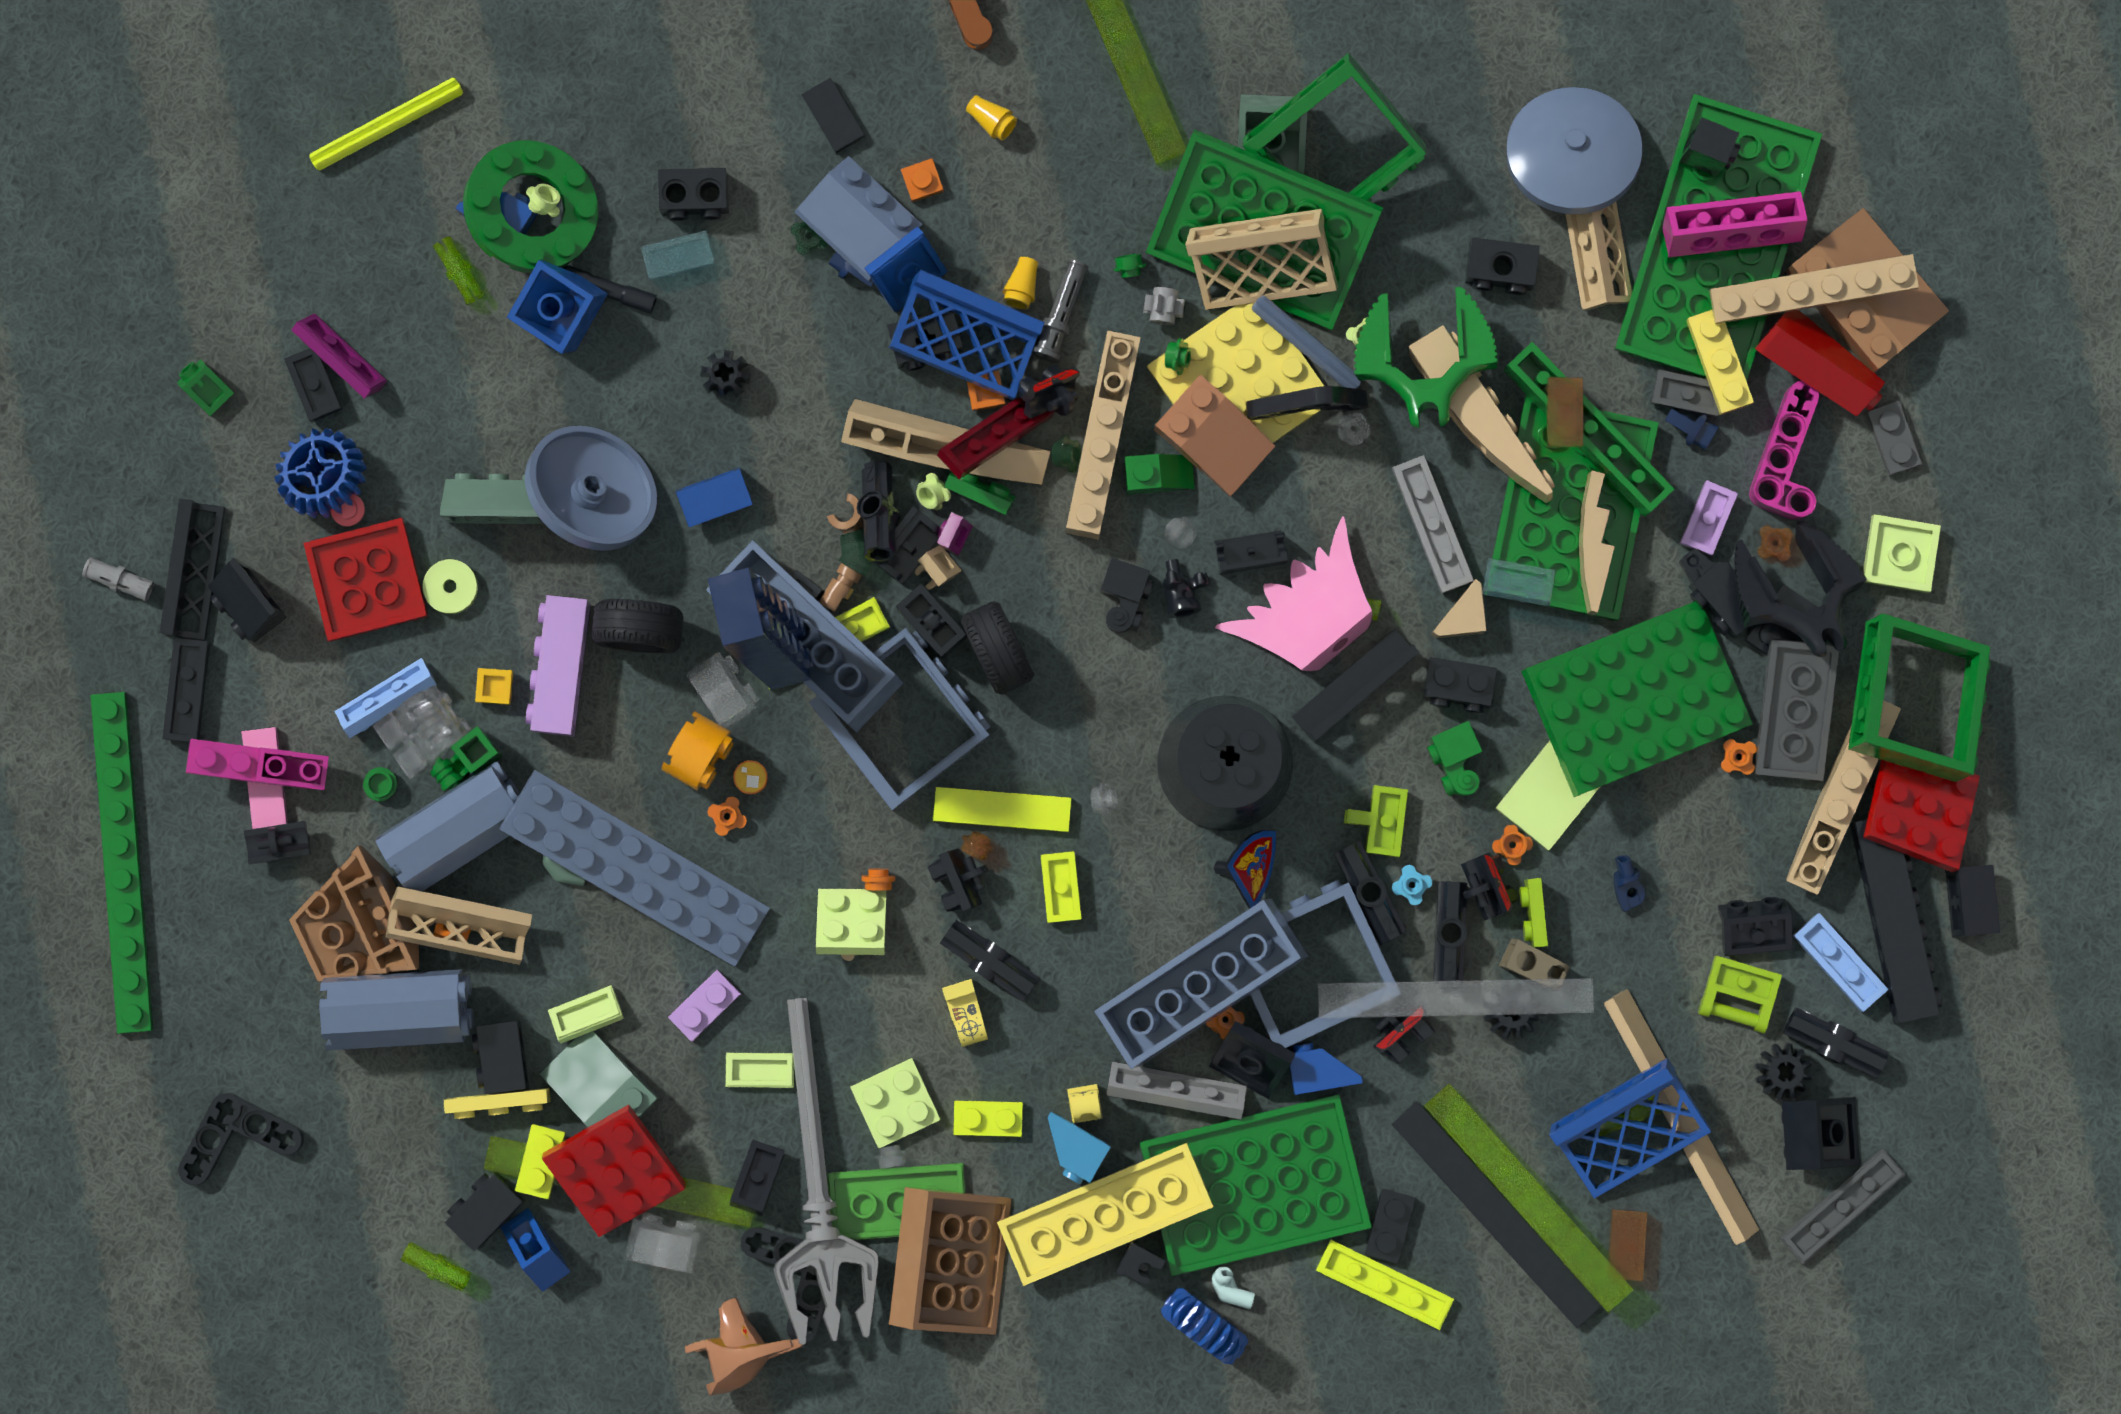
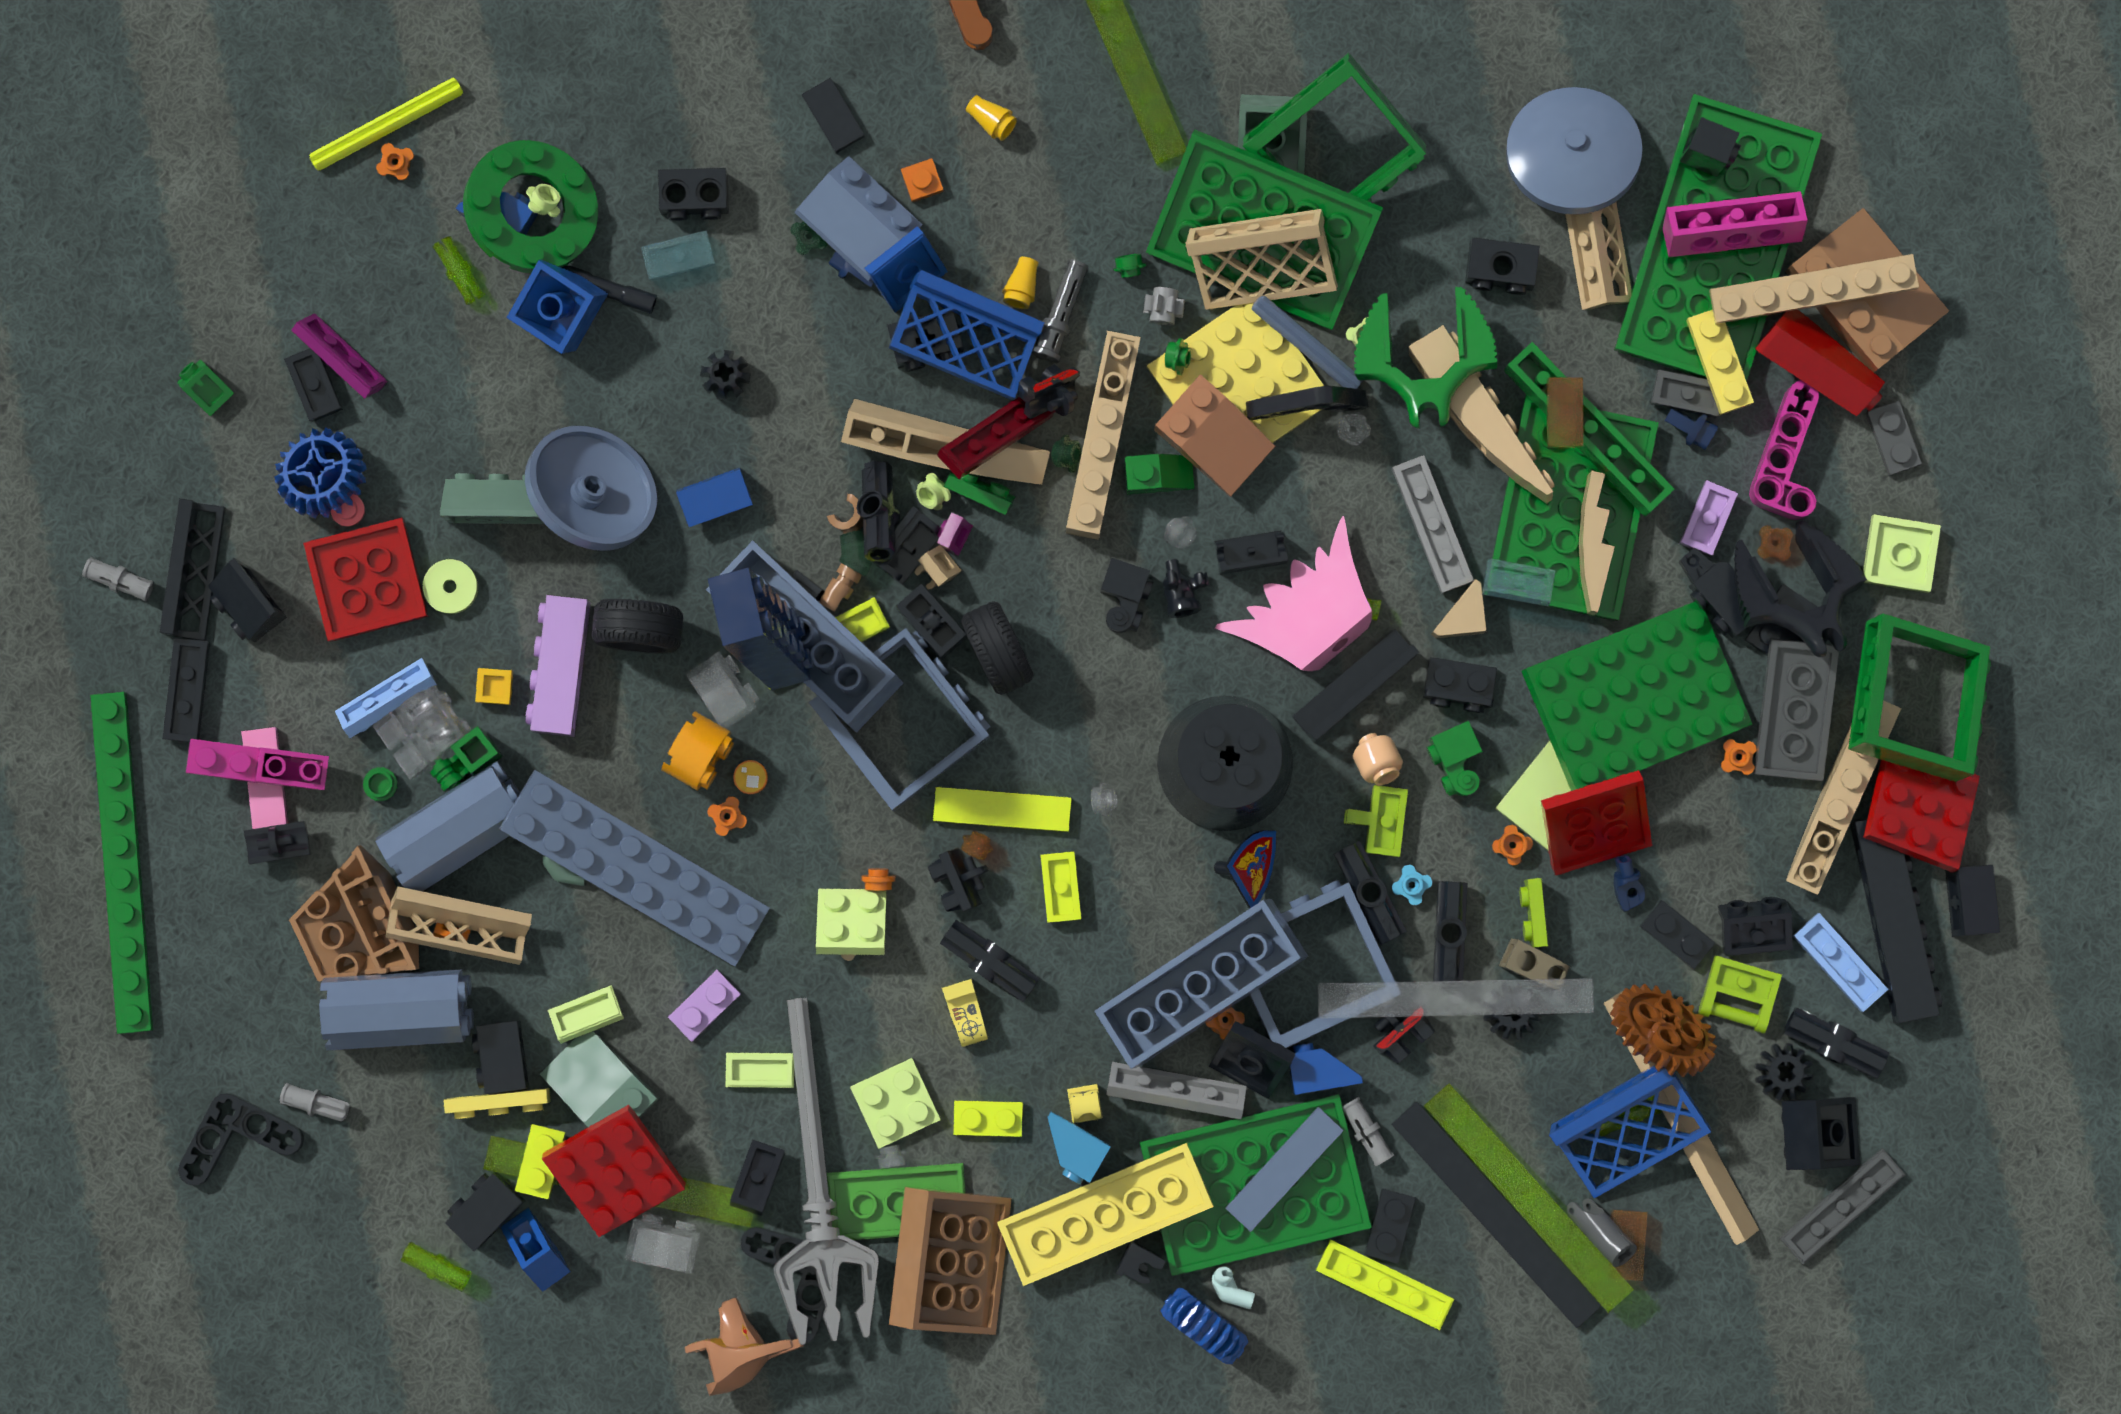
(313, 1102): none -> light grey axle
(399, 170): none -> orange plate
(983, 398): orange plate -> none
(1284, 1169): none -> sand blue tile
(1367, 1131): none -> light grey pin
(1378, 759): none -> light nougat head
(1487, 885): black hips -> none
(1596, 822): none -> red plate
(1602, 1232): none -> dark grey piece
(1663, 1030): none -> dark orange gear
(1677, 934): none -> black plate

